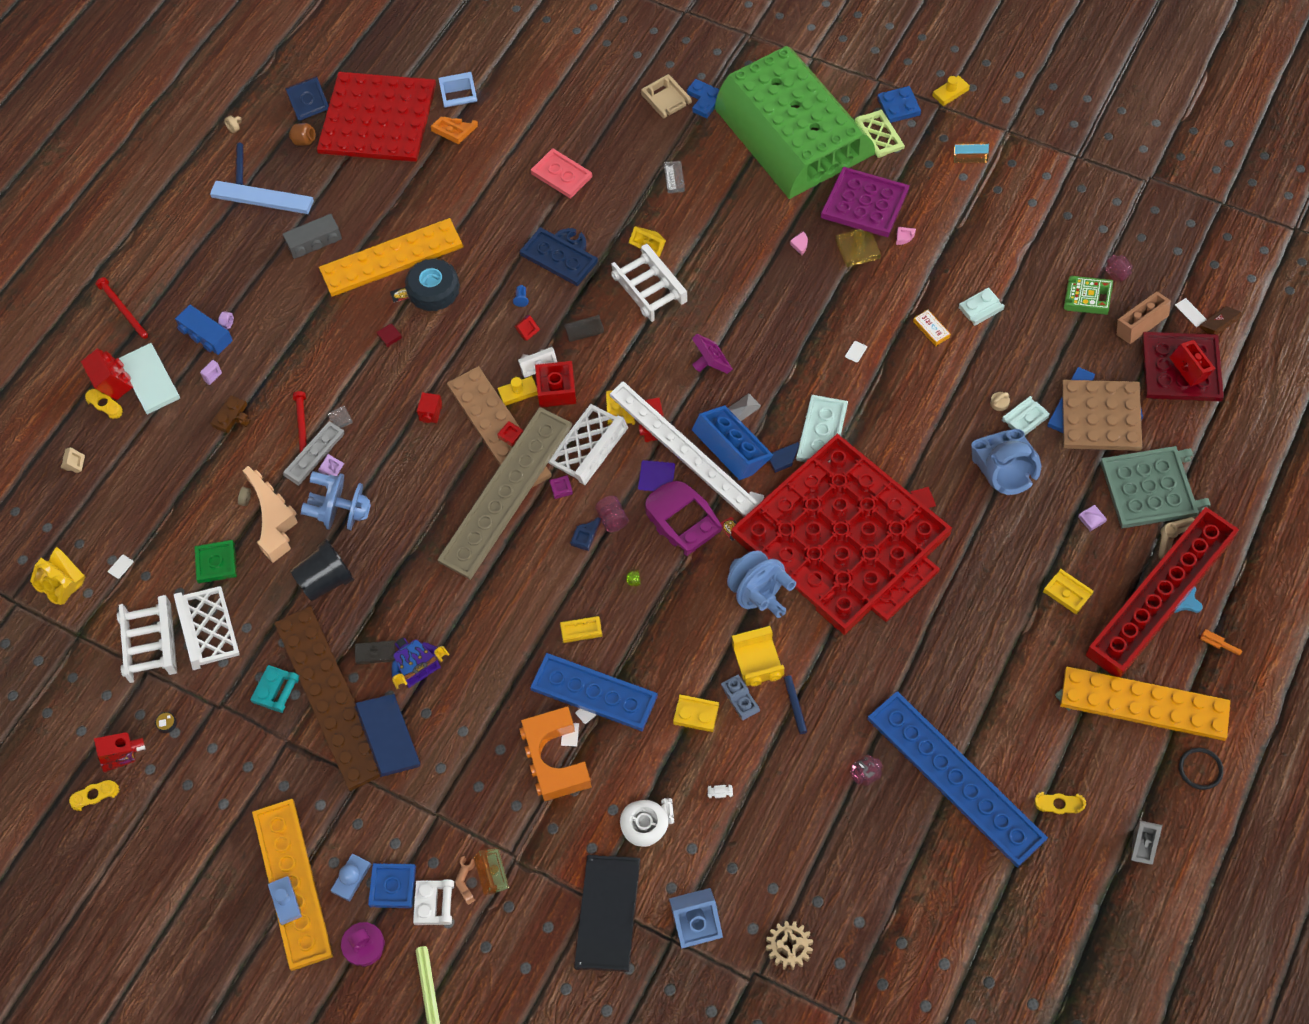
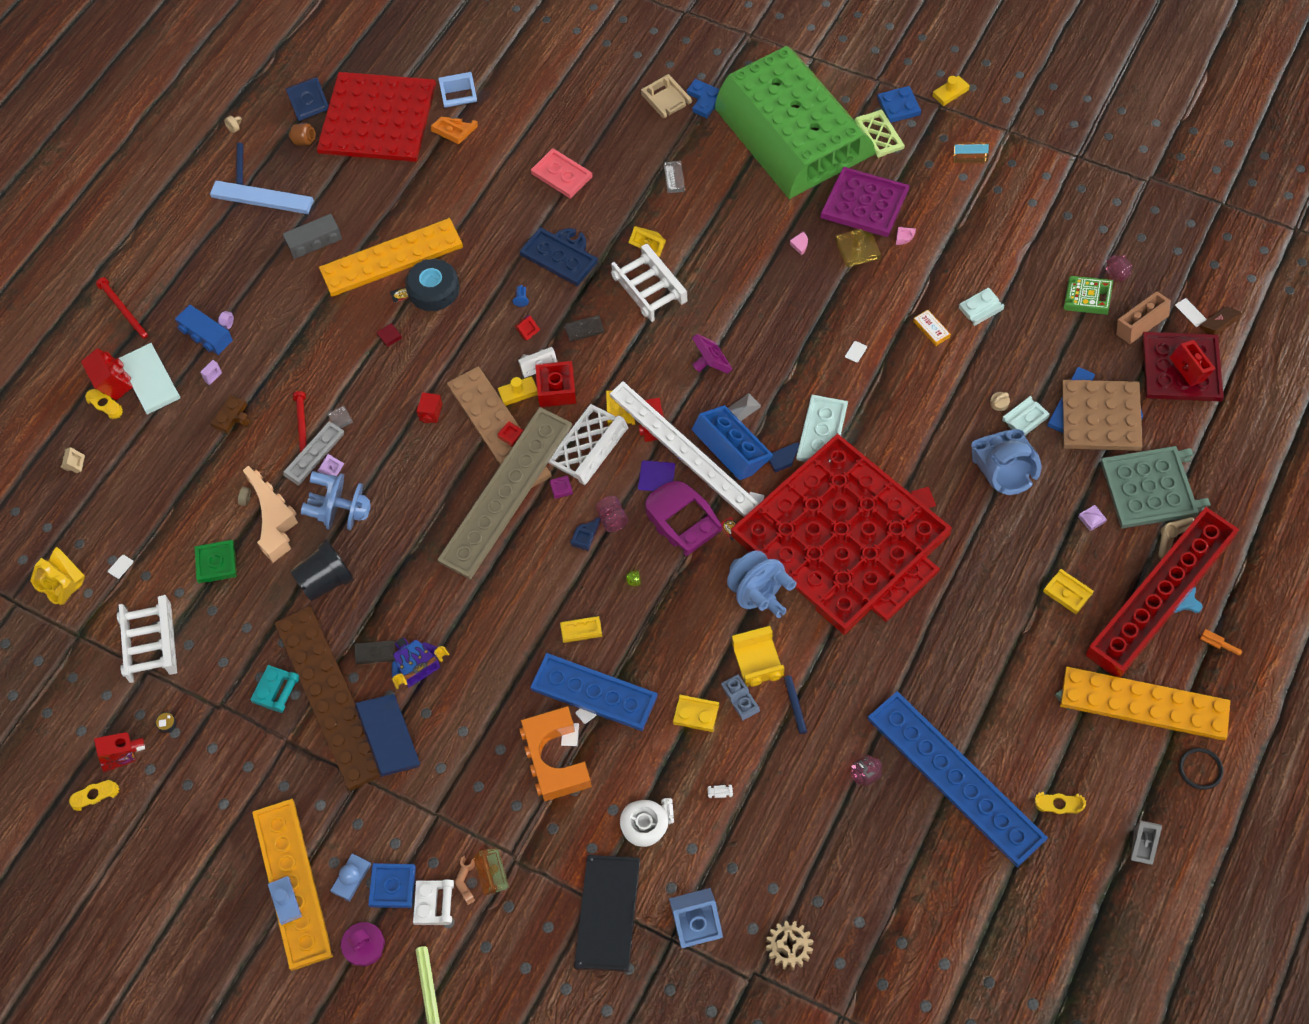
(190, 634): white fence -> none

